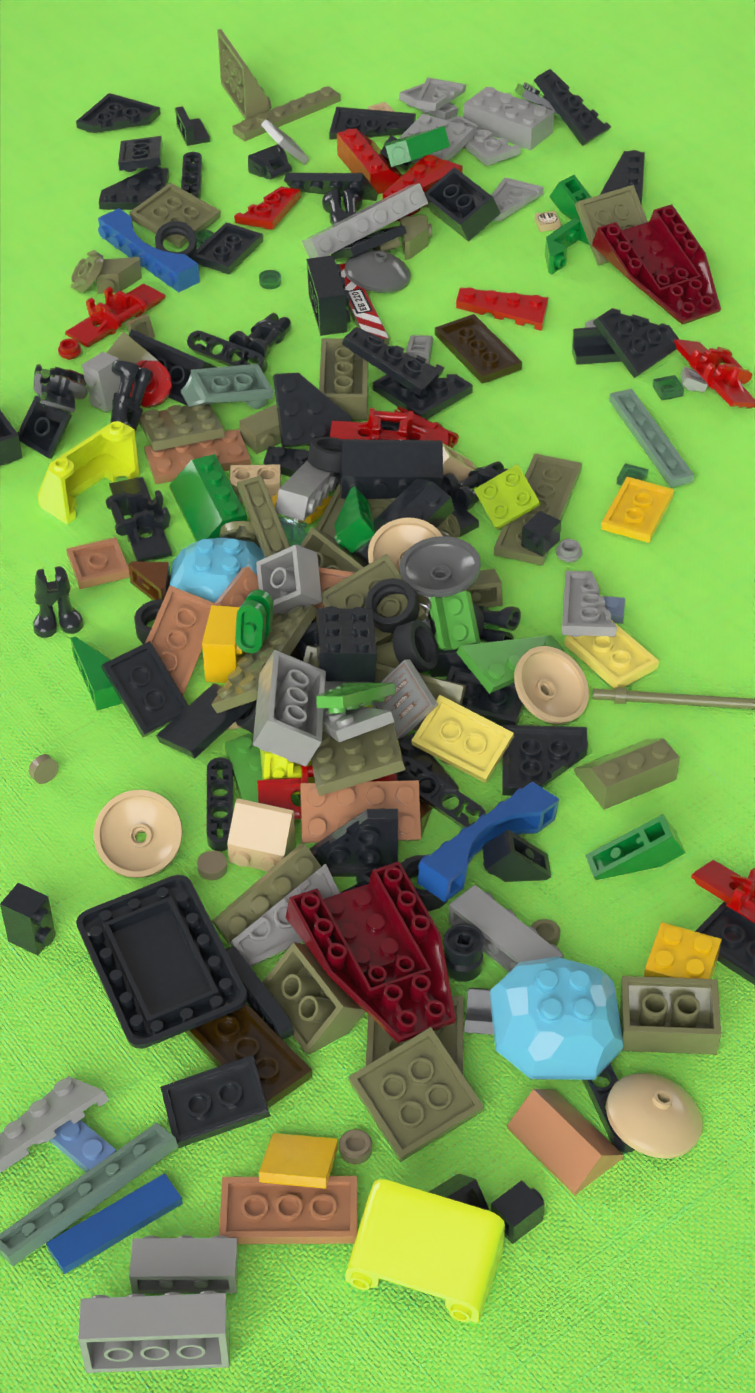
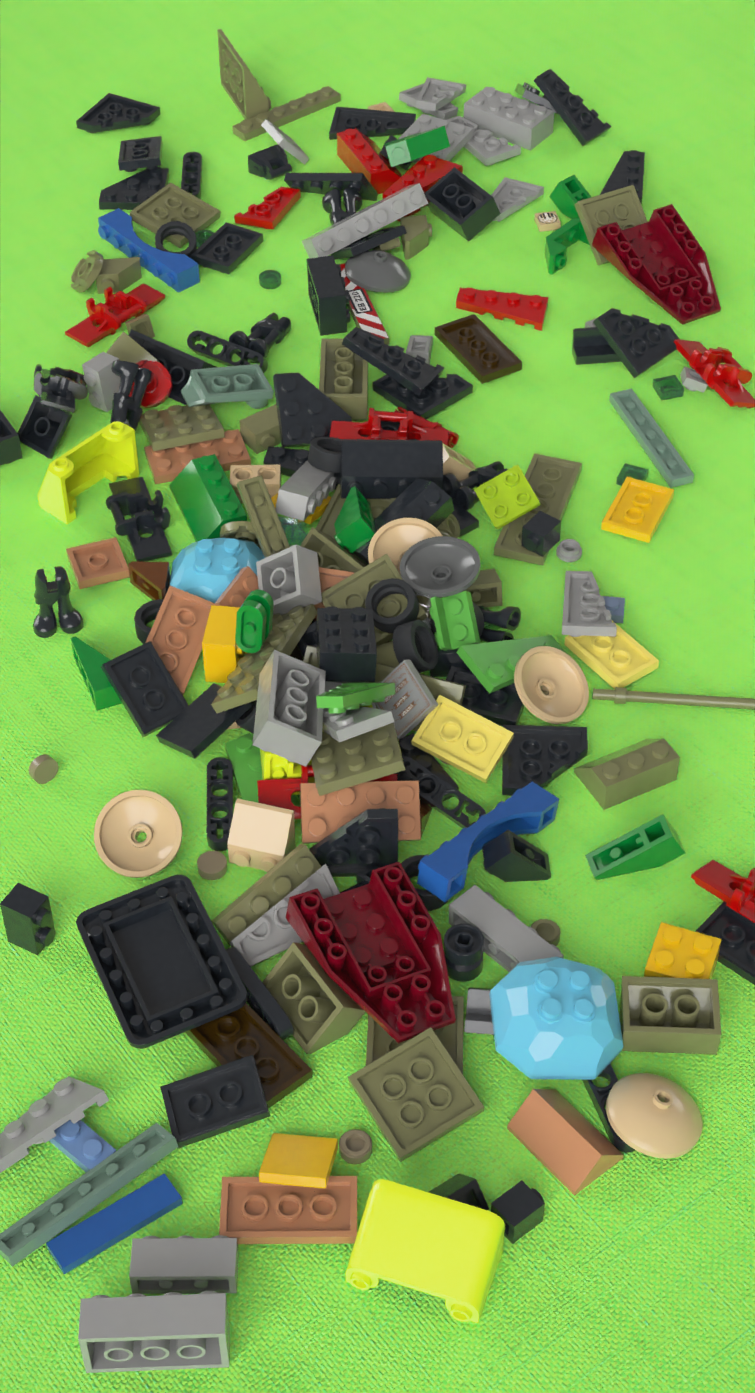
(69, 349): red plate -> none
(191, 130): black panel -> none

